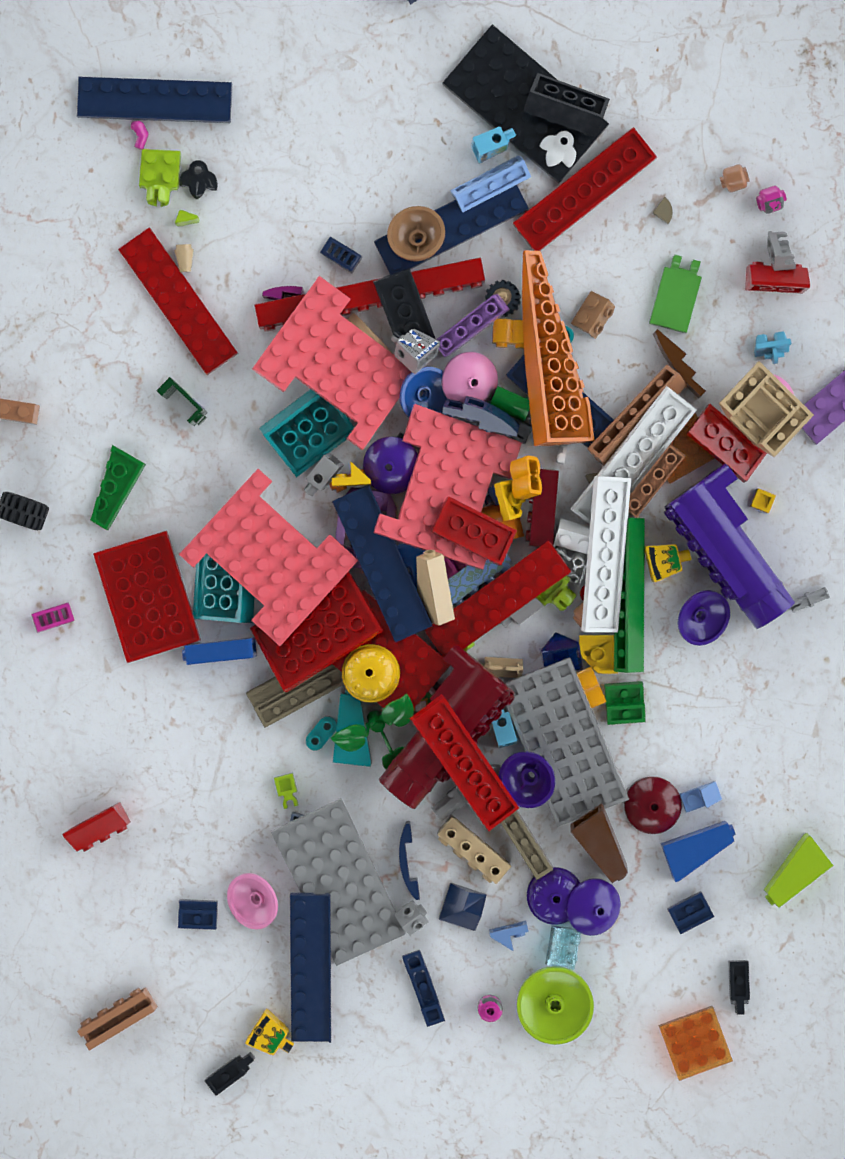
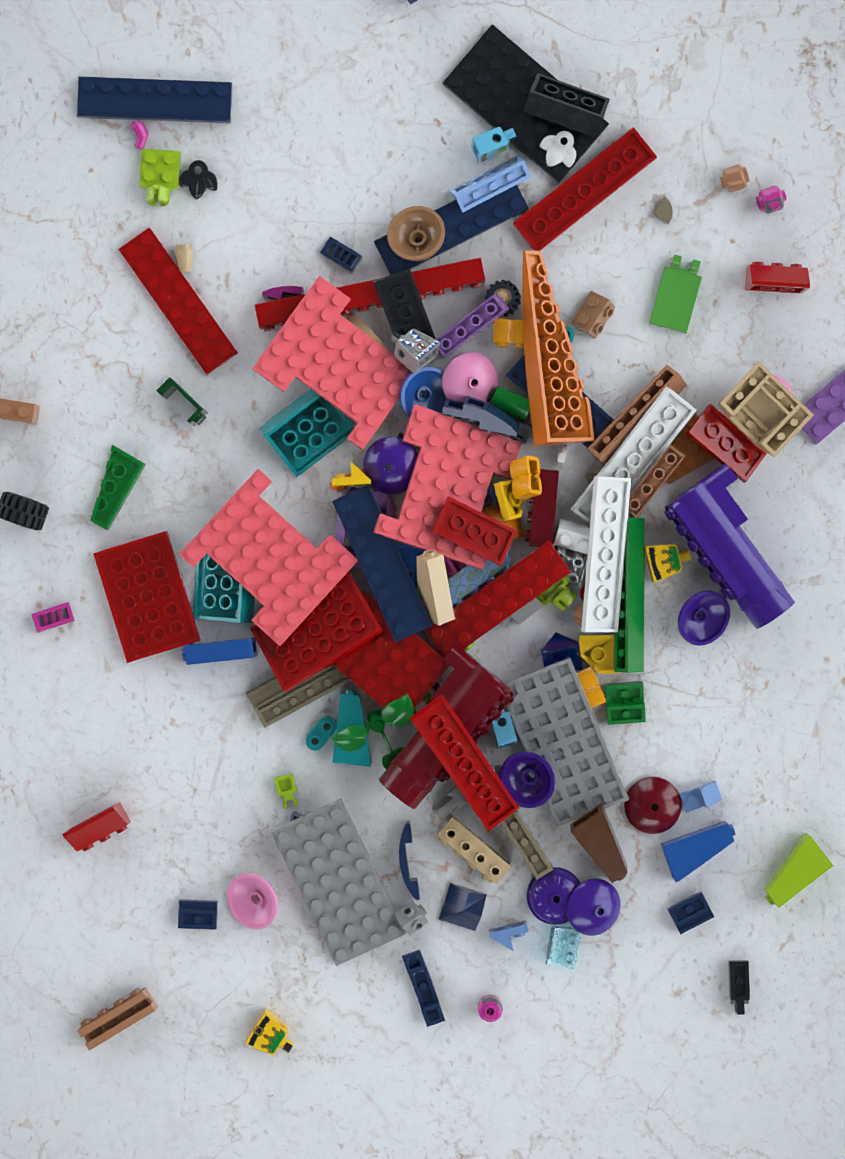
(186, 218): lime slope -> none
(229, 1073): black hinge -> none
(310, 967): dark blue plate -> none
(327, 468): light grey torso -> none
(384, 676): yellow hat -> none
(504, 666): tan hinge -> none
(555, 1005): lime dish -> none
(674, 357): reddish brown slope -> none
(695, 1043): clear orange plate -> none
(762, 500): yellow tile -> none
(772, 349): medium azure hips -> none
(780, 252): light grey hinge -> none
(810, 599): light grey pin -> none

